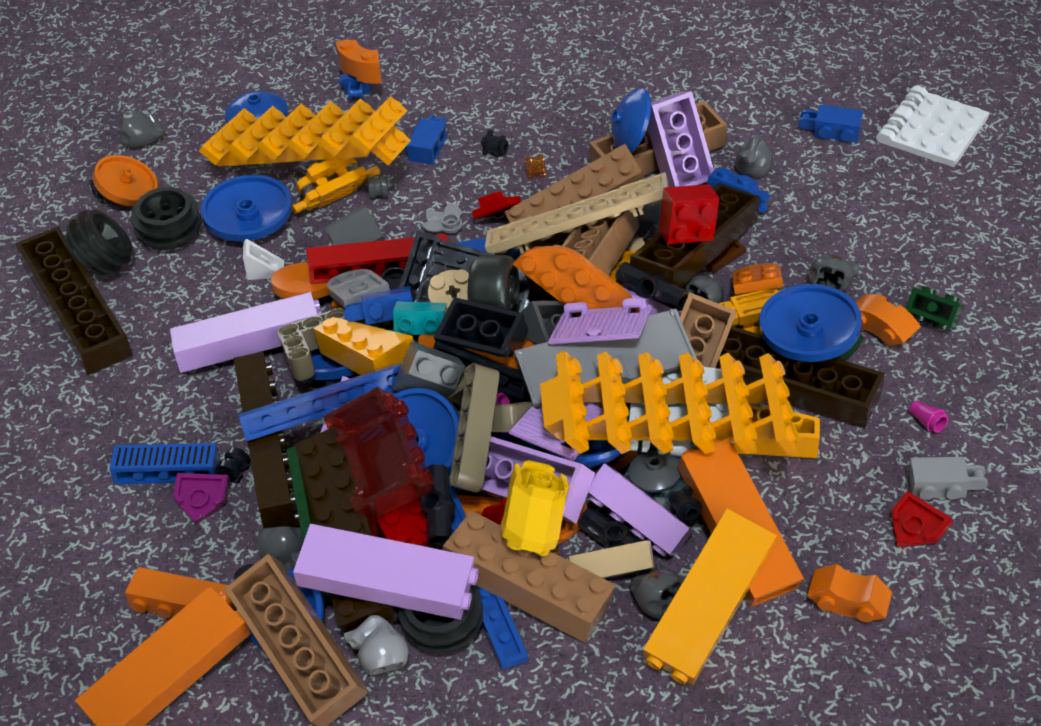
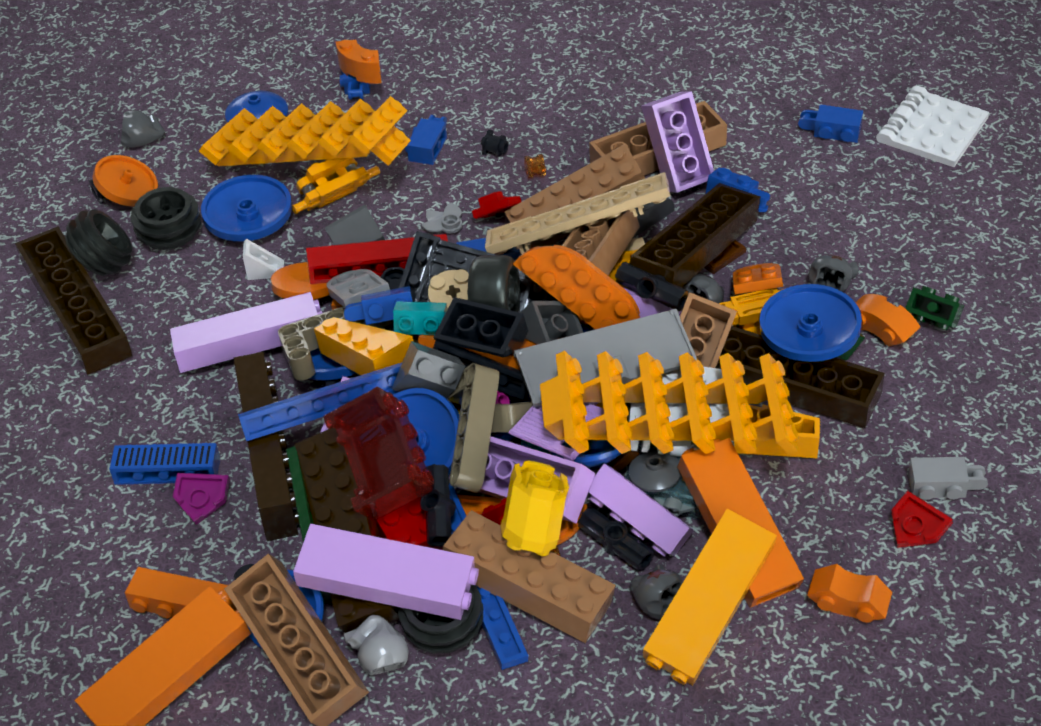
(233, 464): black wheel -> none
(281, 543): dark grey piece -> none
(378, 187): dark grey wheel -> none
(601, 323): lavender window -> none
(617, 560): tan tile -> none
(631, 119): blue dish -> none
(684, 504): black brick -> none
(688, 214): red brick -> none
(754, 157): dark grey piece -> none
(930, 417): dark pink cone -> none

